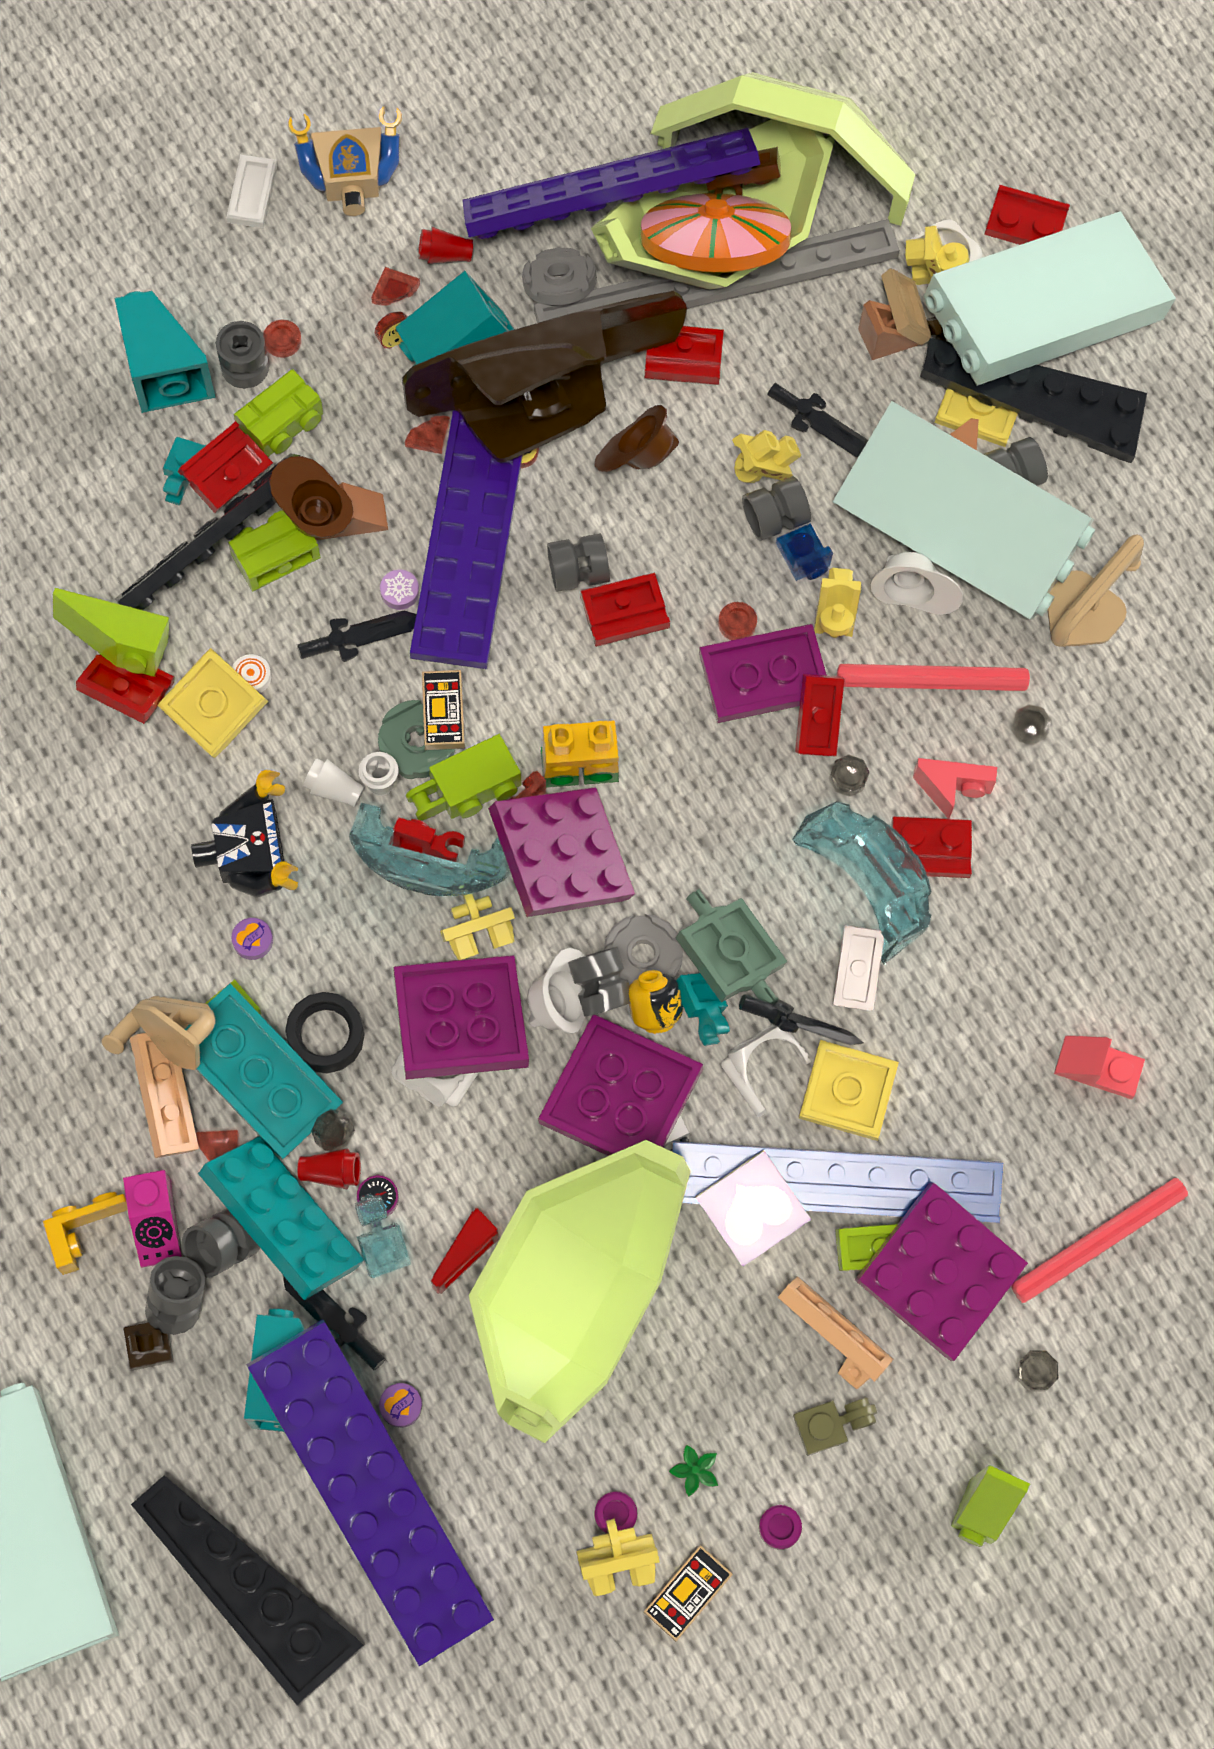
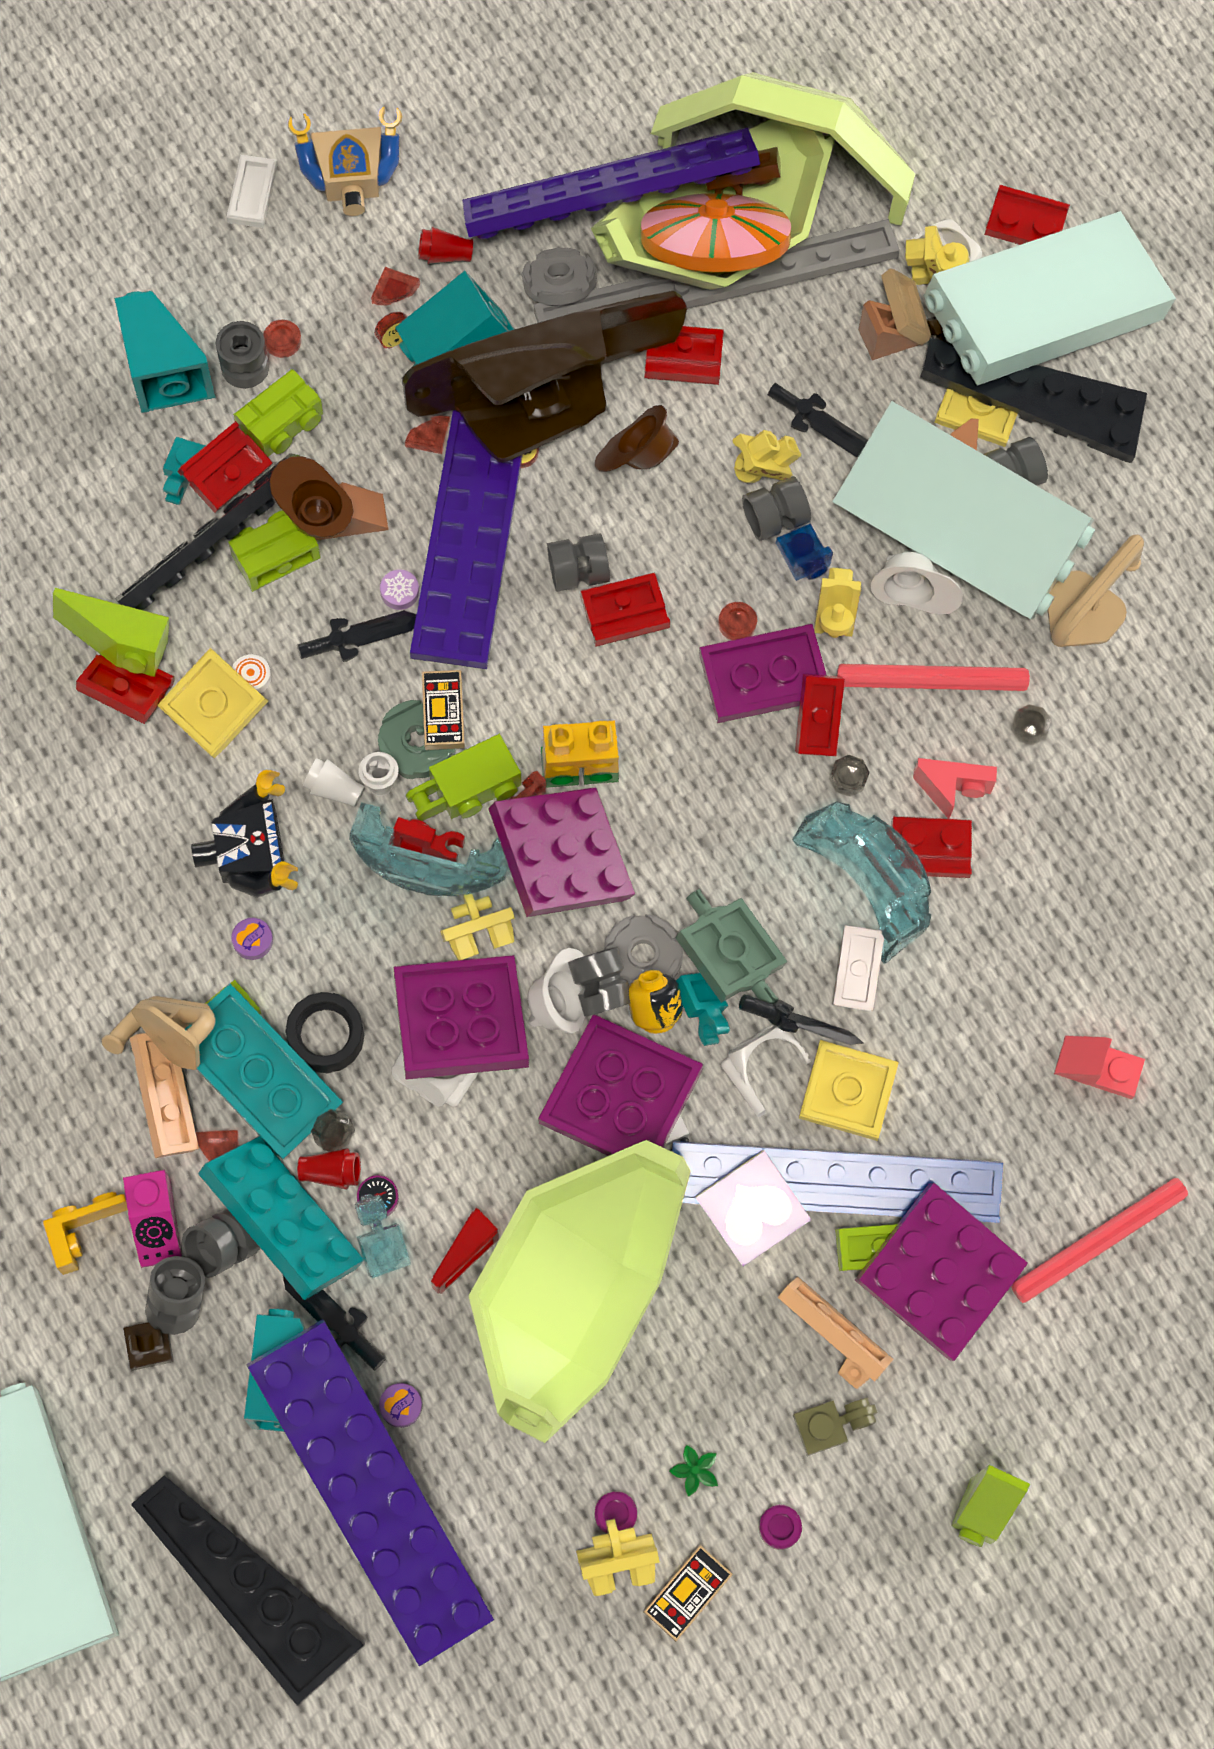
(1037, 1371): clear smoke tile -> none

